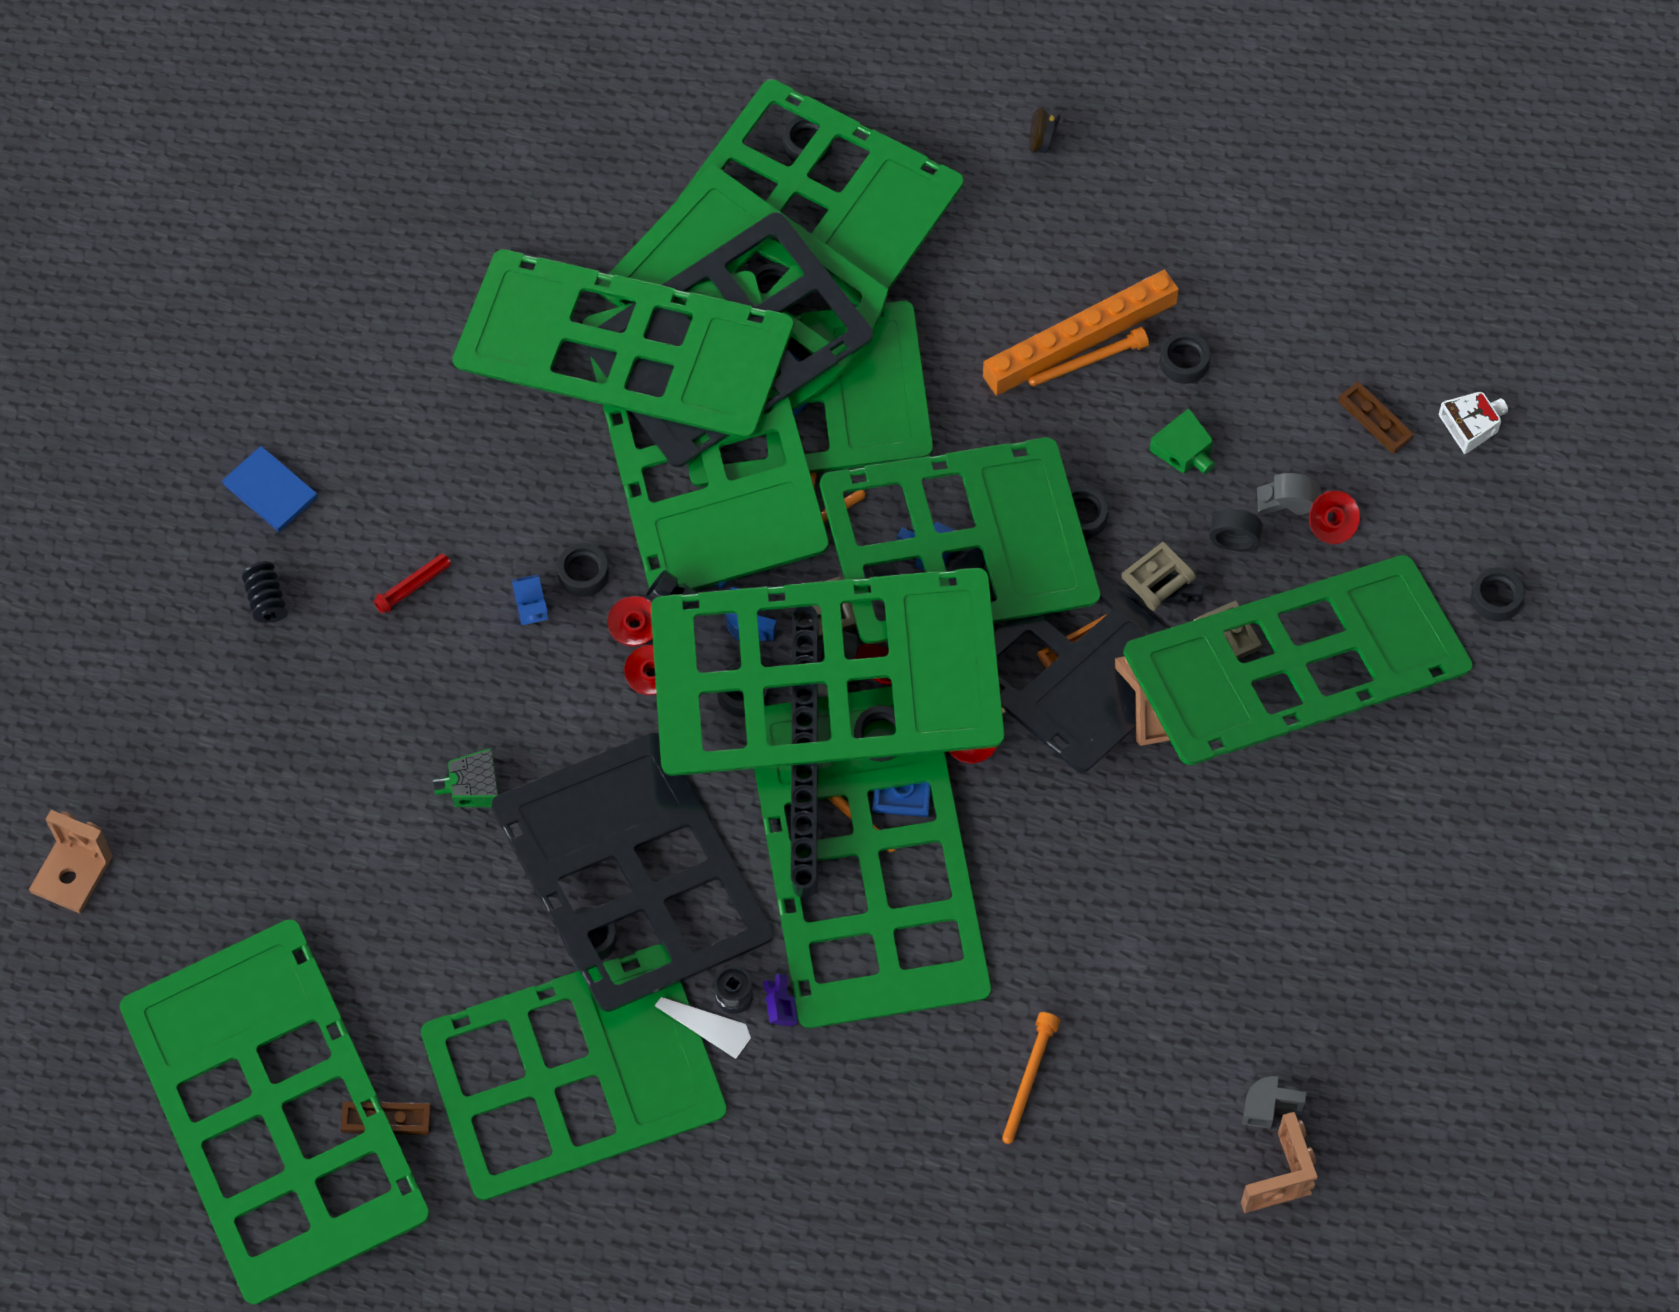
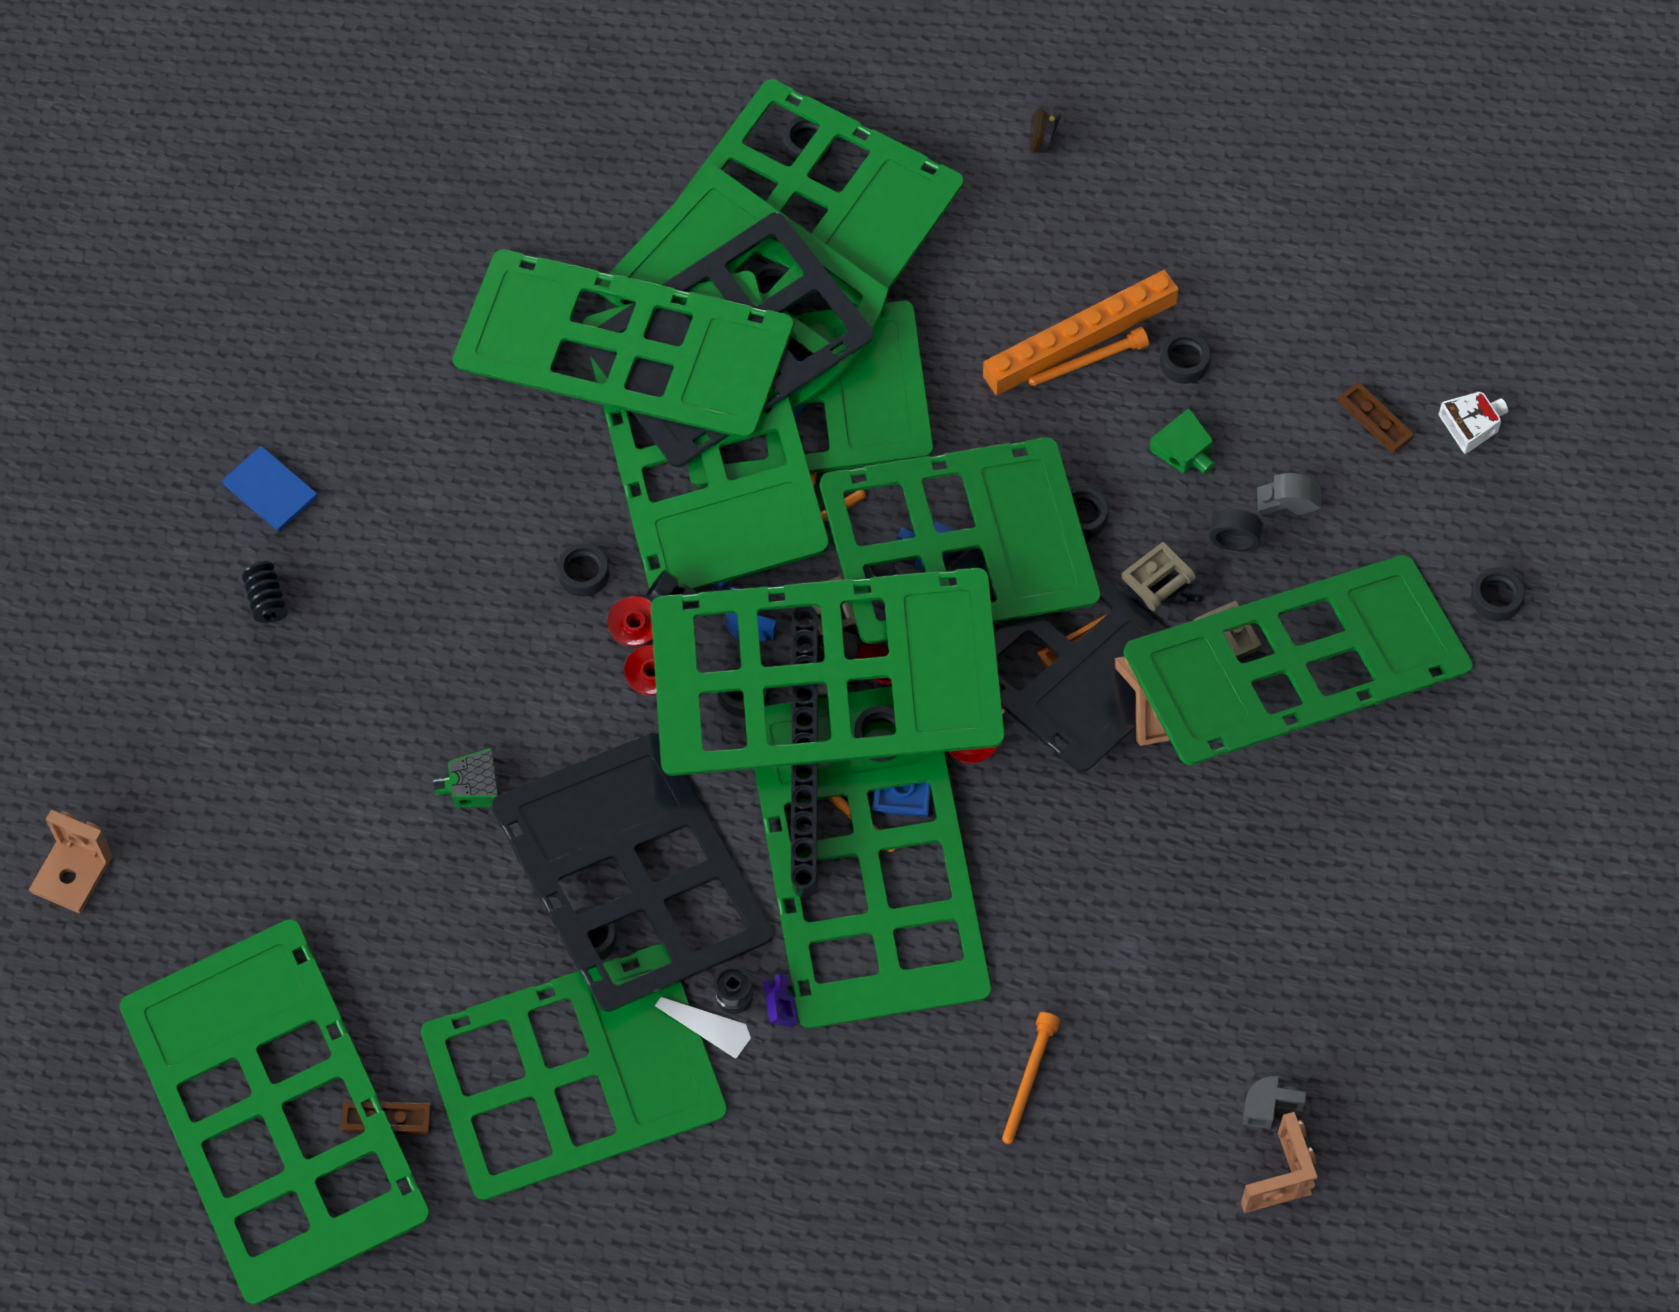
(411, 583): red axle -> none
(529, 599): blue brick -> none
(1345, 517): red dish -> none

